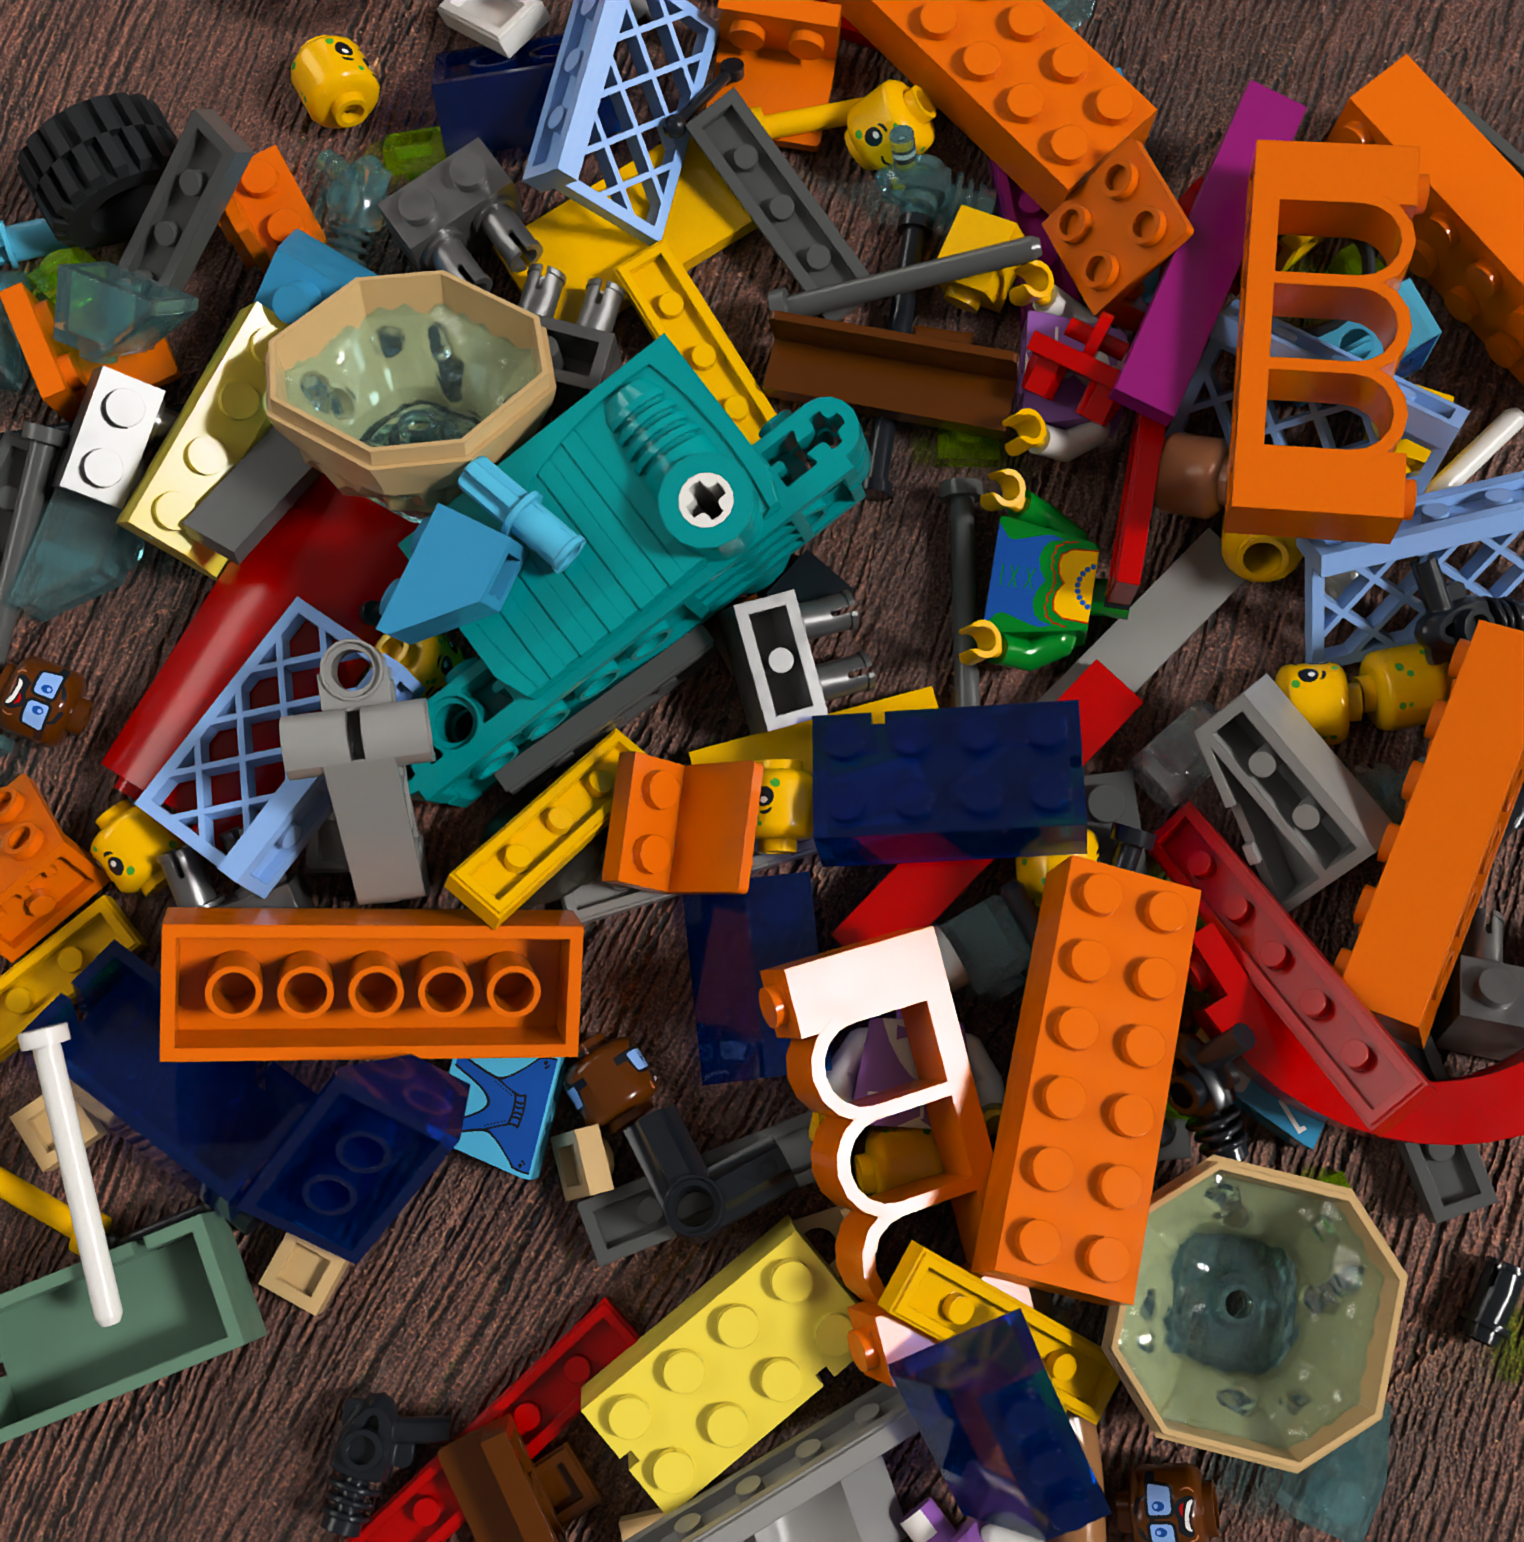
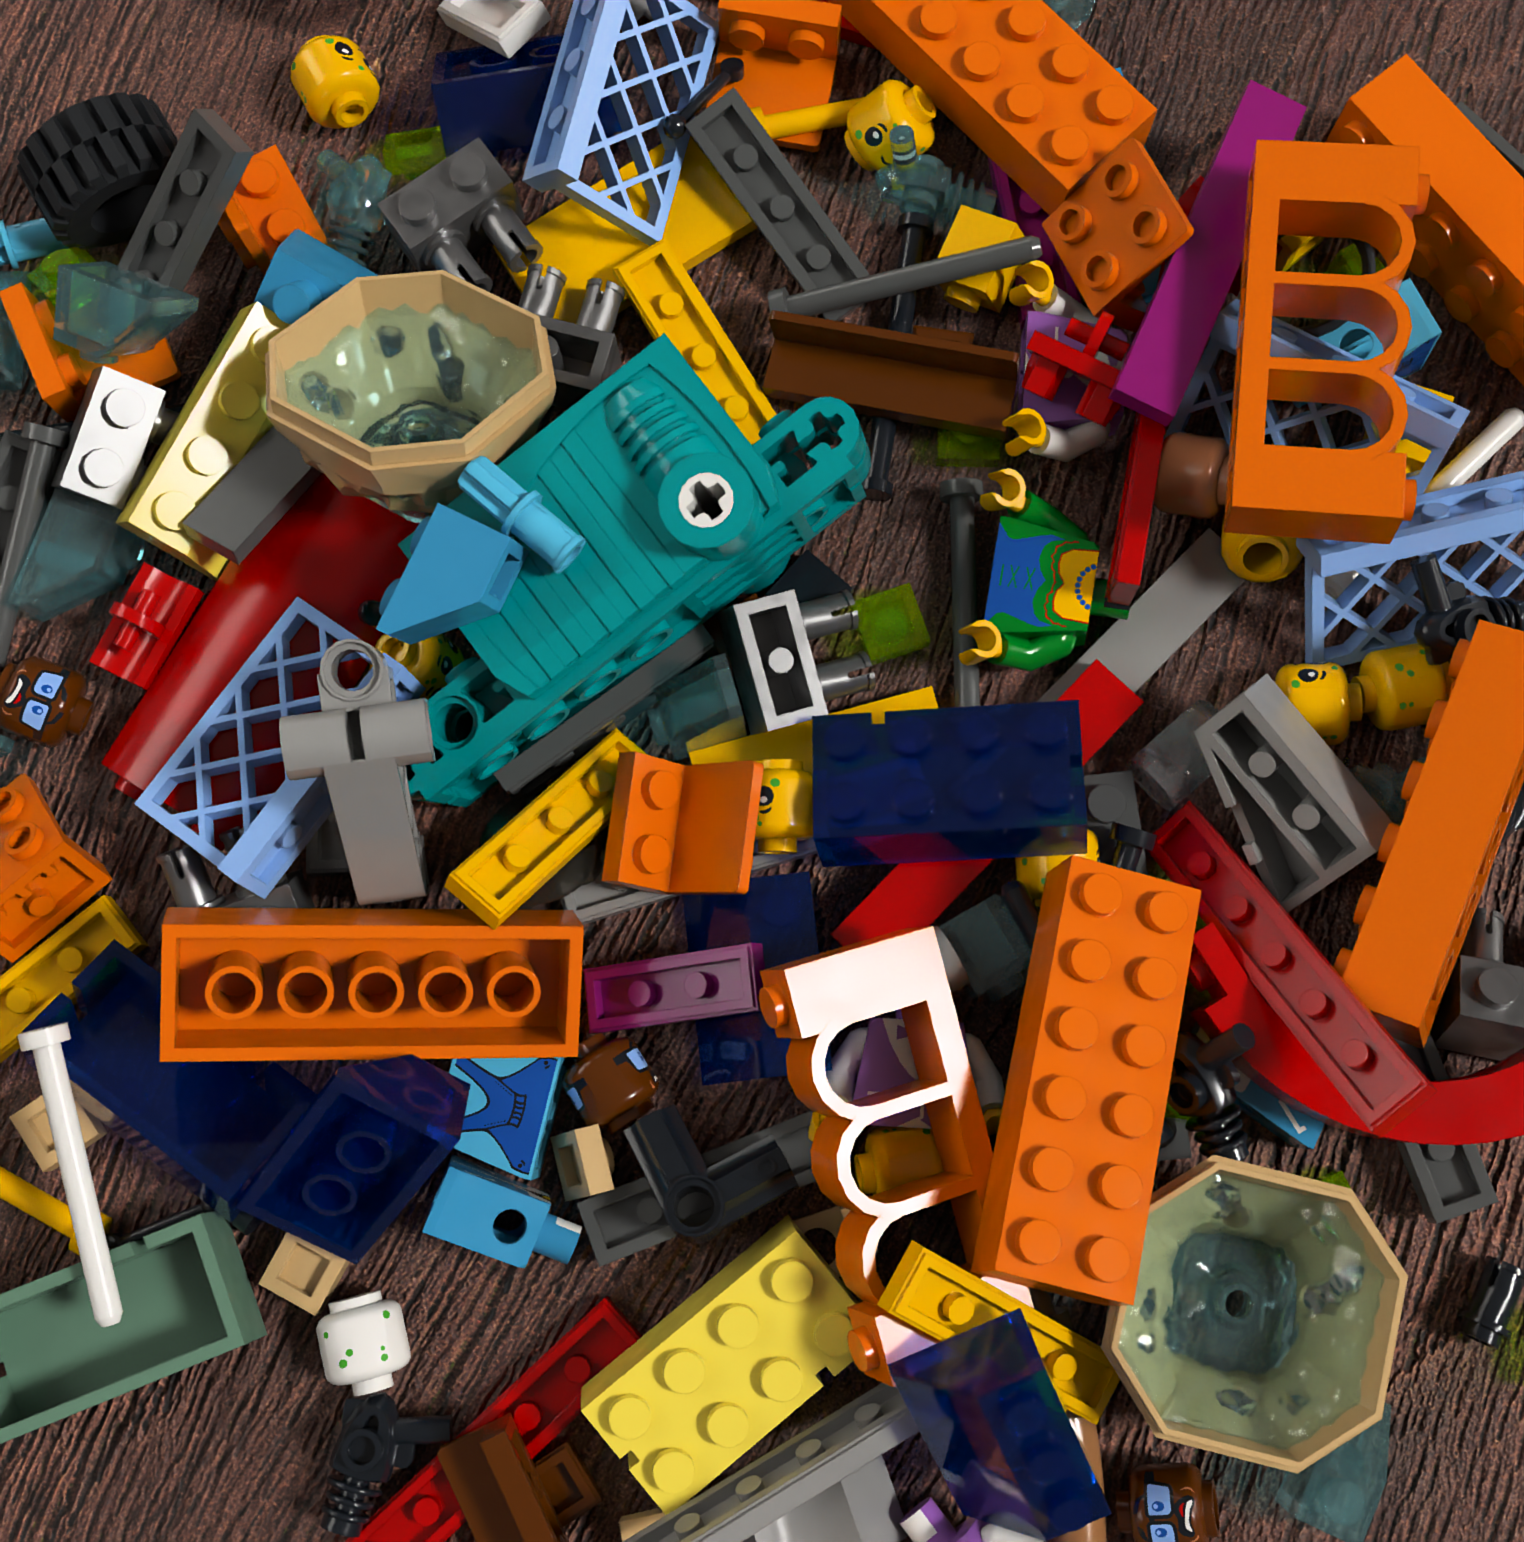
(129, 848): yellow head -> none
(146, 626): none -> red hips
(363, 1342): none -> white head
(474, 1197): none -> dark azure torso
(674, 988): none -> magenta tile
(697, 709): none -> clear light blue slope
(891, 624): none -> clear neon green plate

